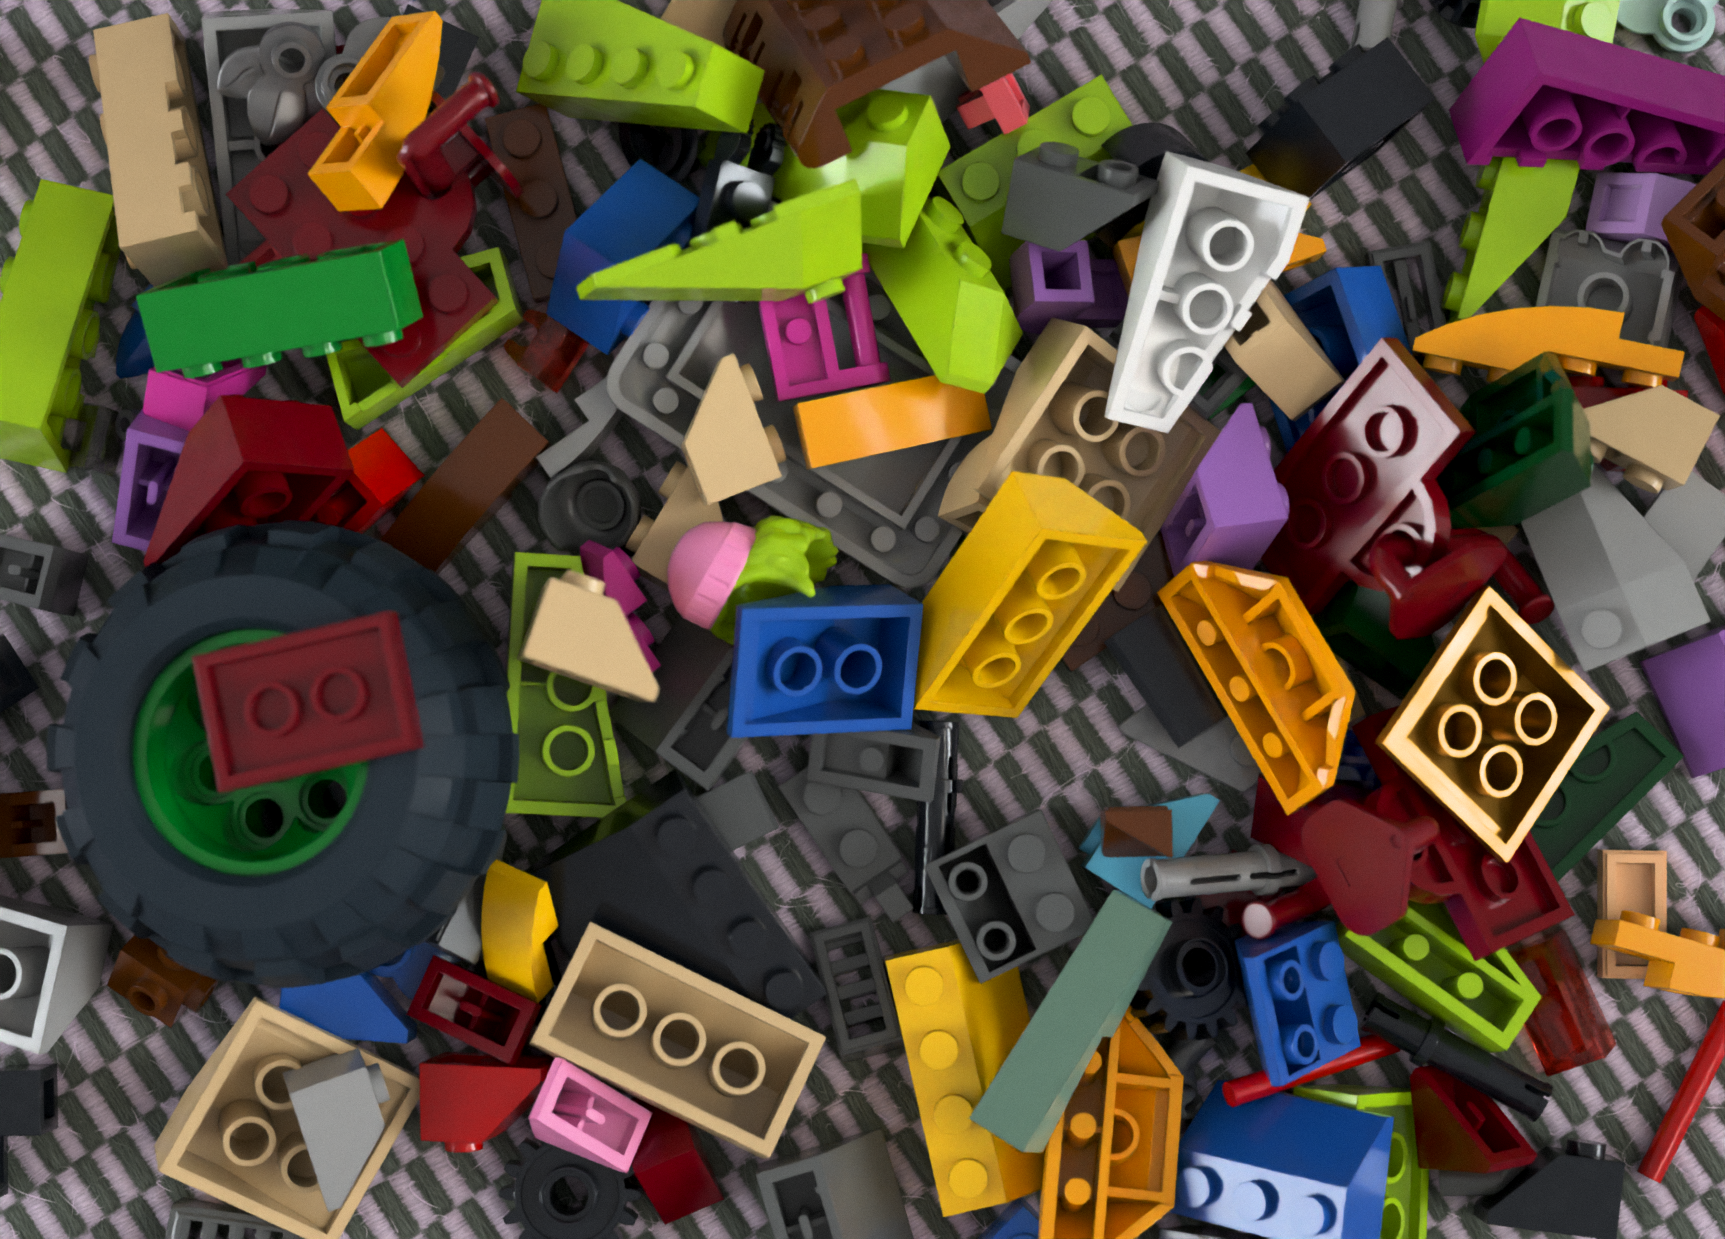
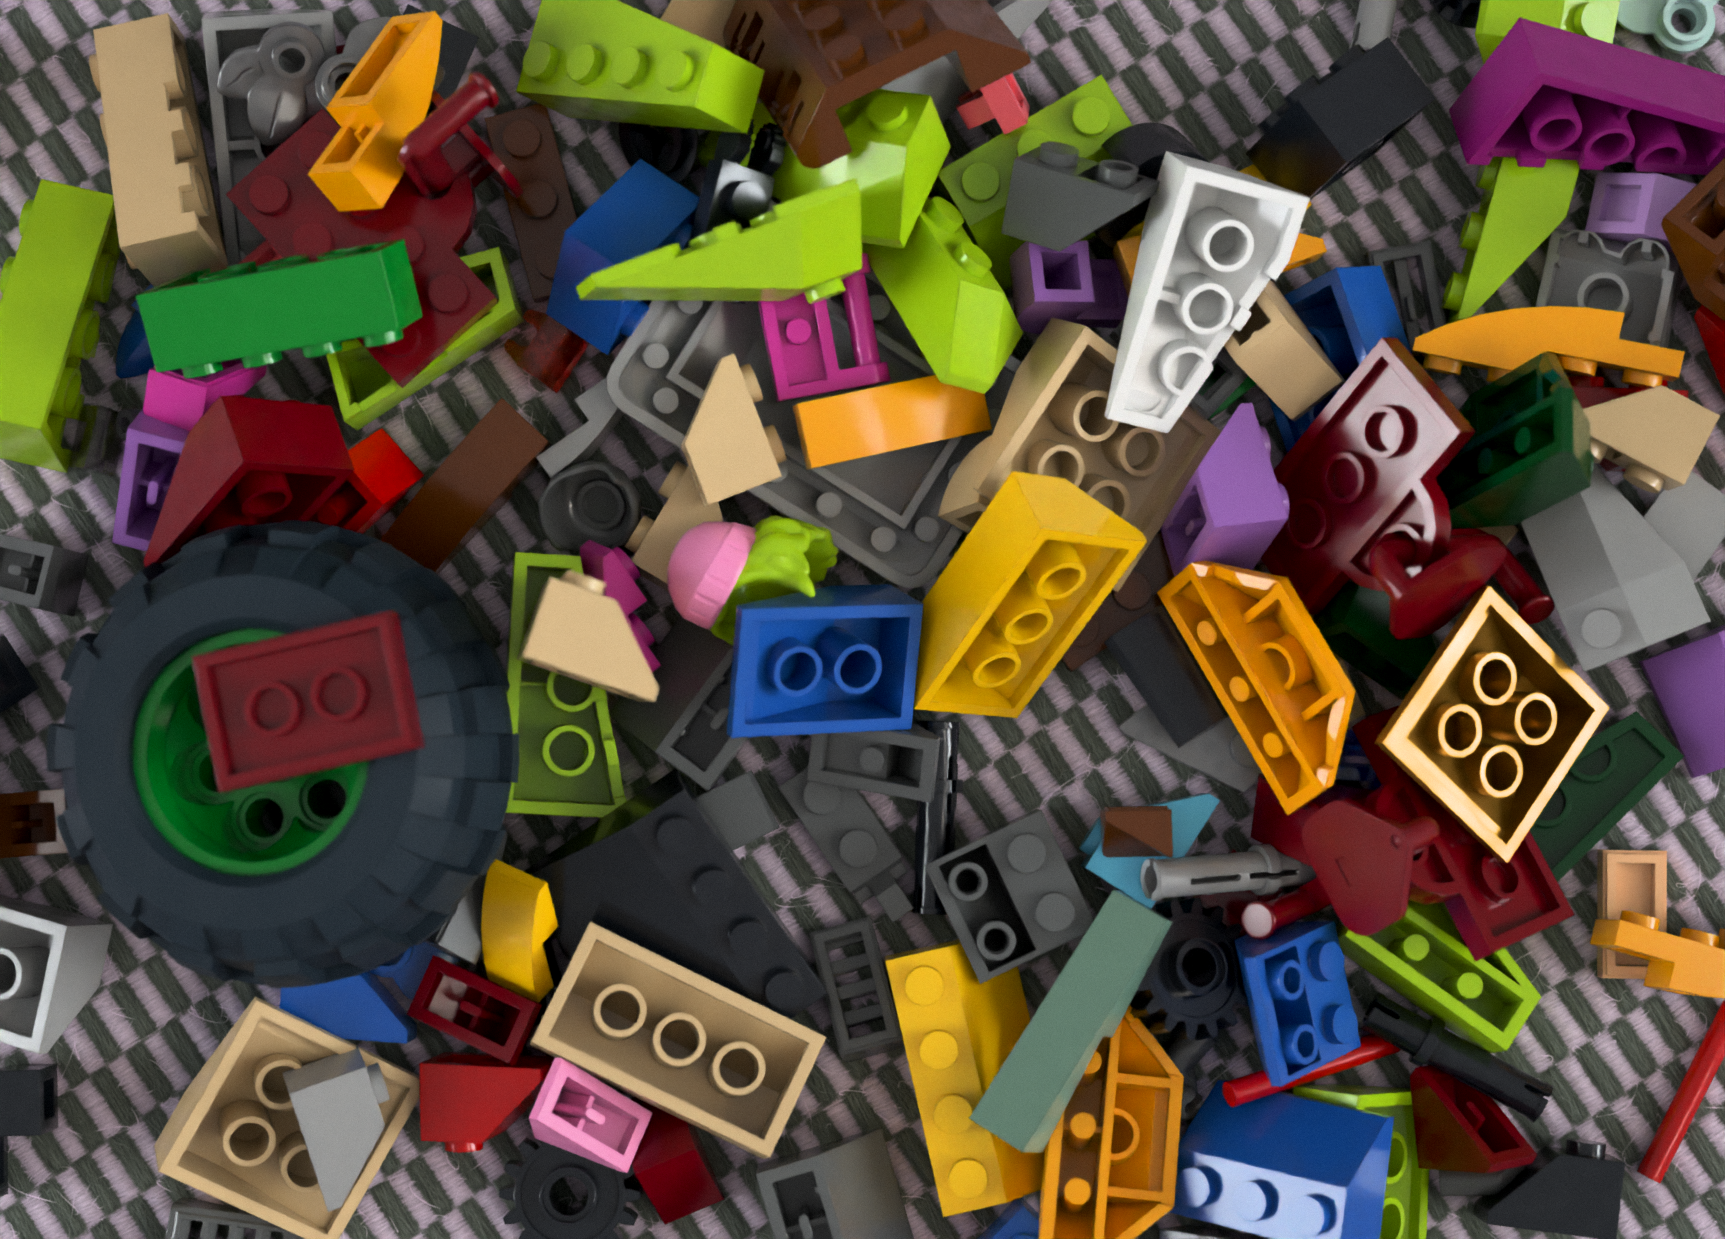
(158, 983): reddish brown brick -> none
(1567, 1020): clear red slope -> none

